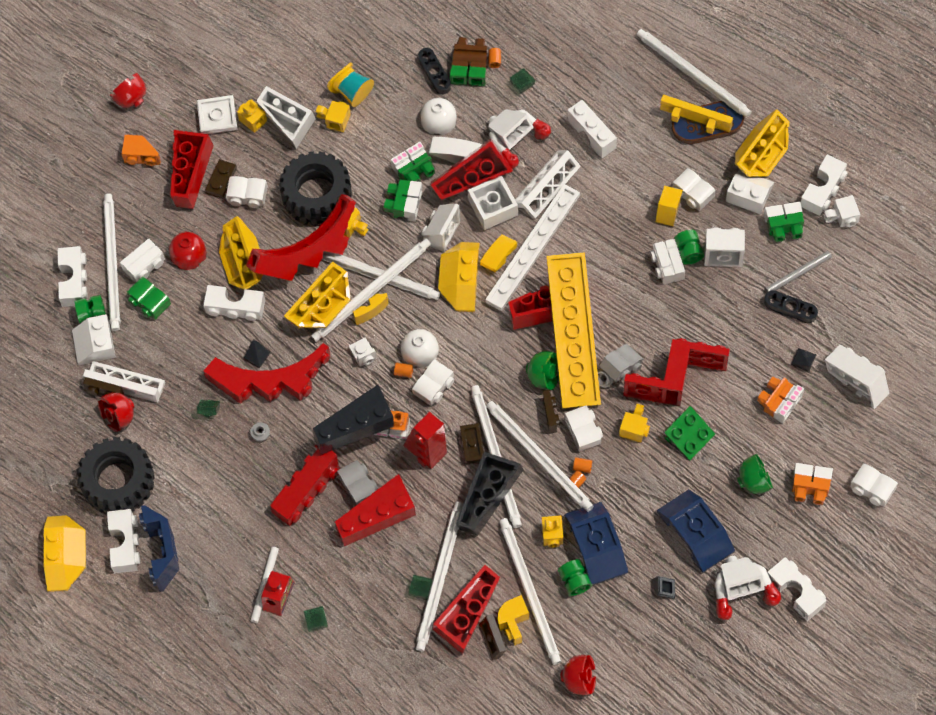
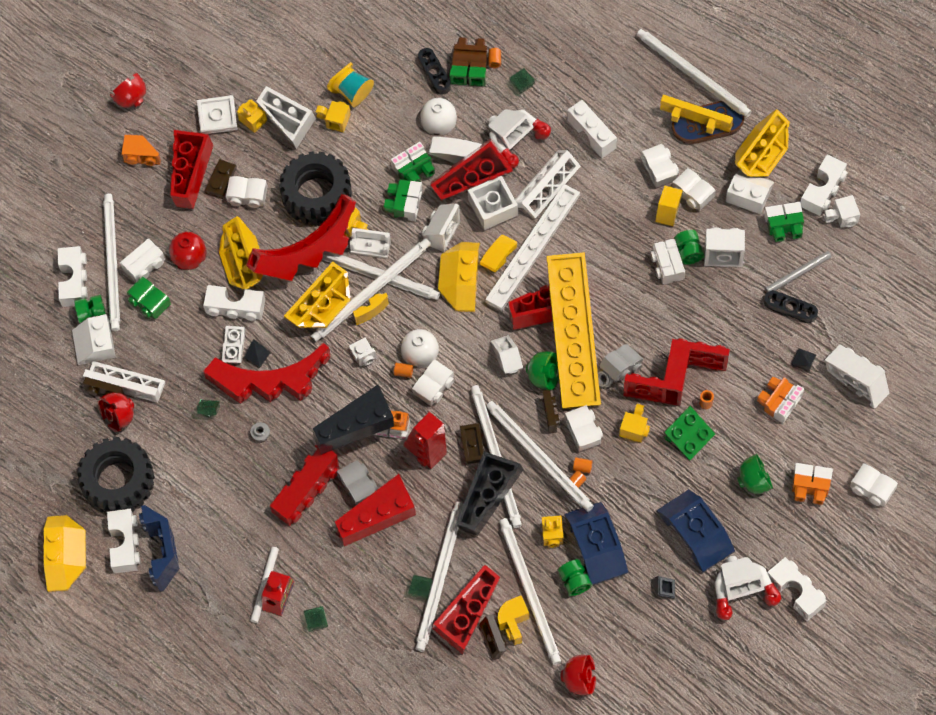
(233, 344): none -> white slope
(370, 243): none -> white hinge
(507, 354): none -> white slope
(659, 165): none -> white brick
(706, 394): none -> orange hinge

